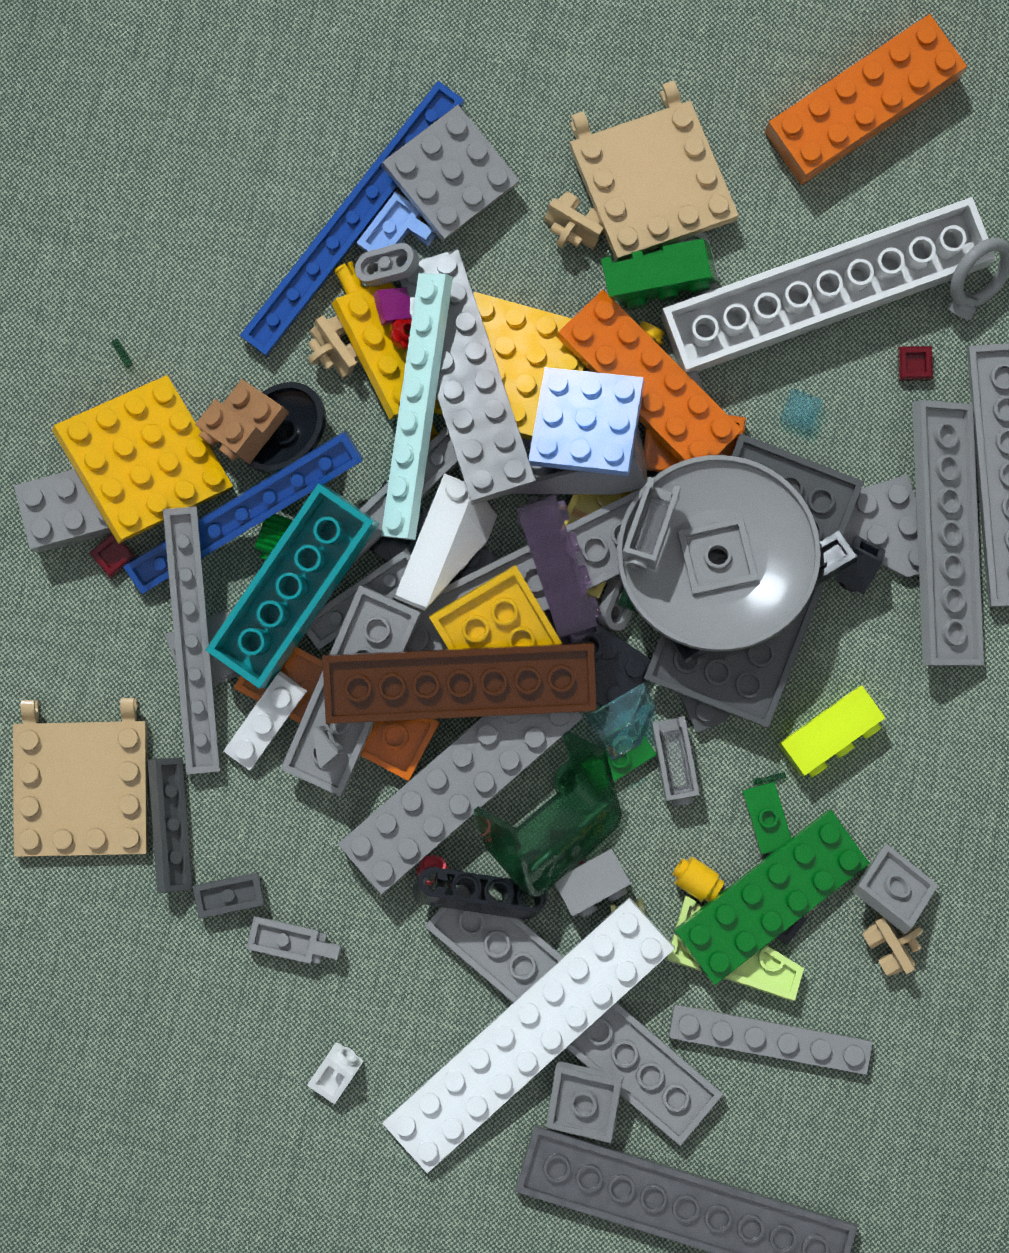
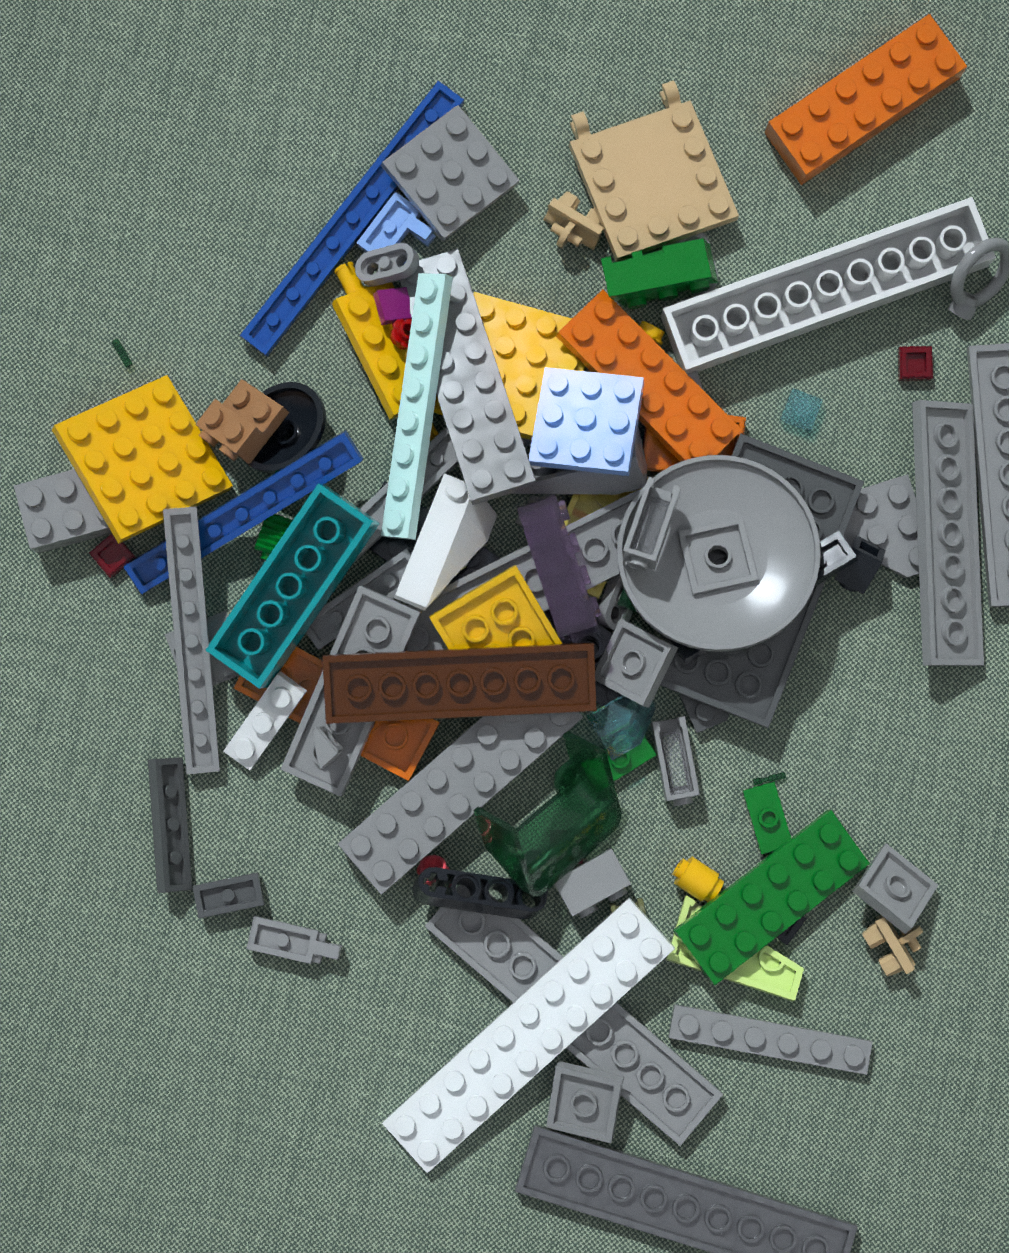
(80, 785): tan plate -> none
(329, 347): tan hips -> none
(335, 1072): white bracket -> none
(634, 663): none -> light grey plate
(832, 732): neon yellow brick -> none

